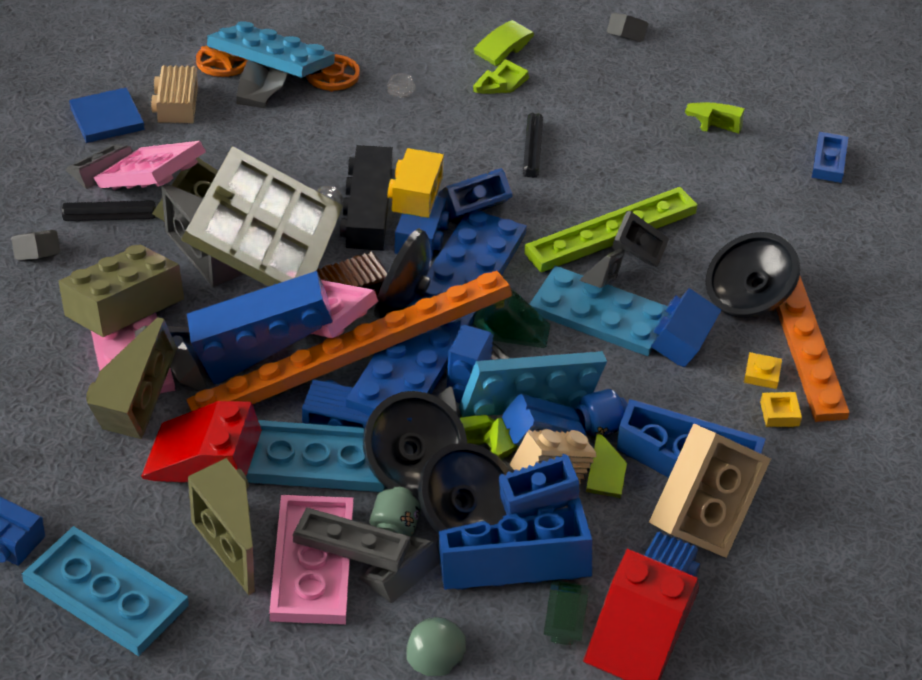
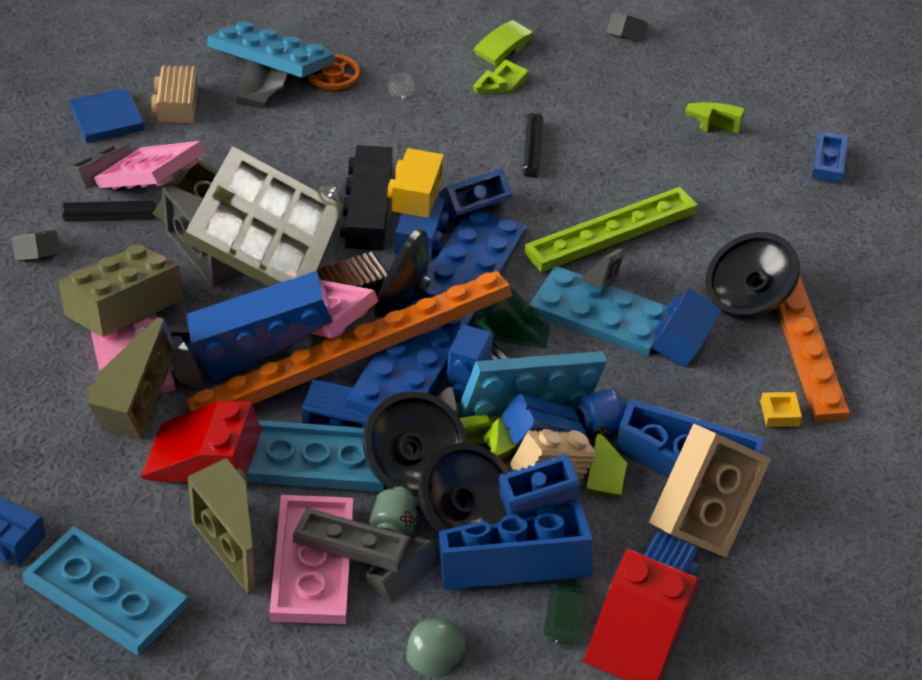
(219, 60): orange wheel -> none
(640, 239): dark grey slope -> none
(763, 370): yellow plate -> none

